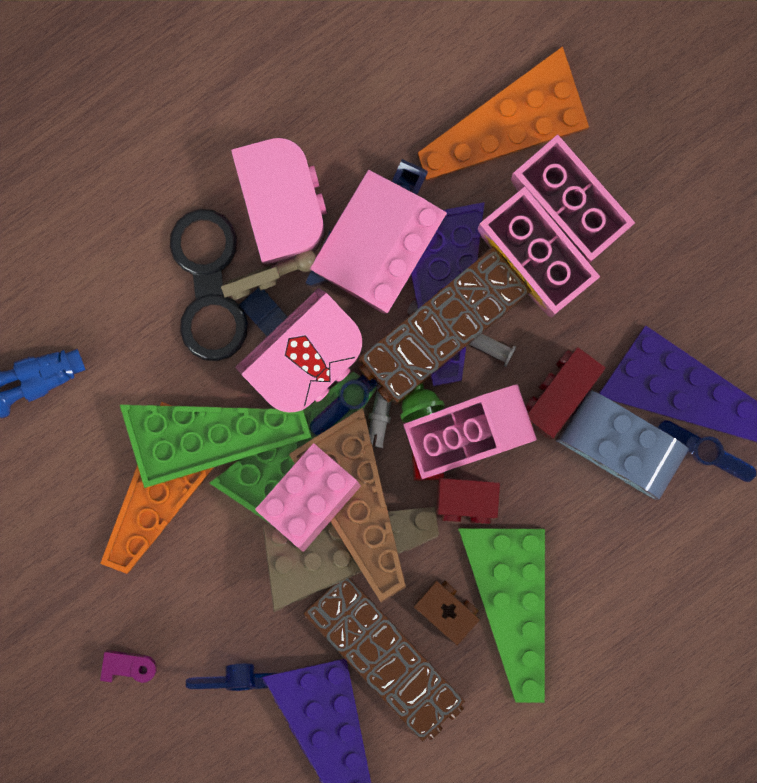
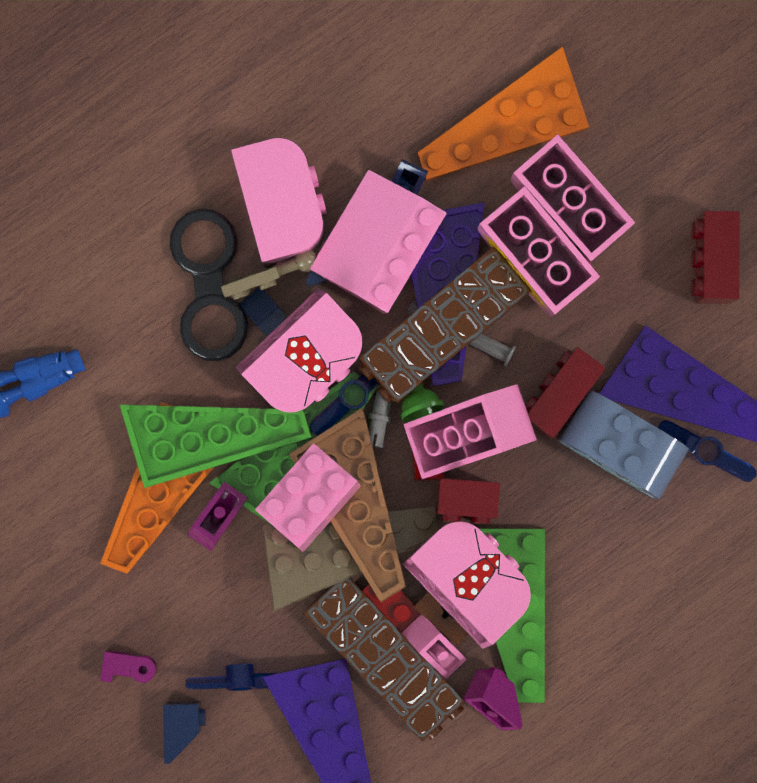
(181, 726): none -> dark blue slope
(217, 516): none -> magenta slope
(395, 608): none -> red plate
(434, 646): none -> bright pink slope
(472, 580): none -> bright pink brick
(495, 698): none -> magenta slope
(716, 257): none -> dark red brick

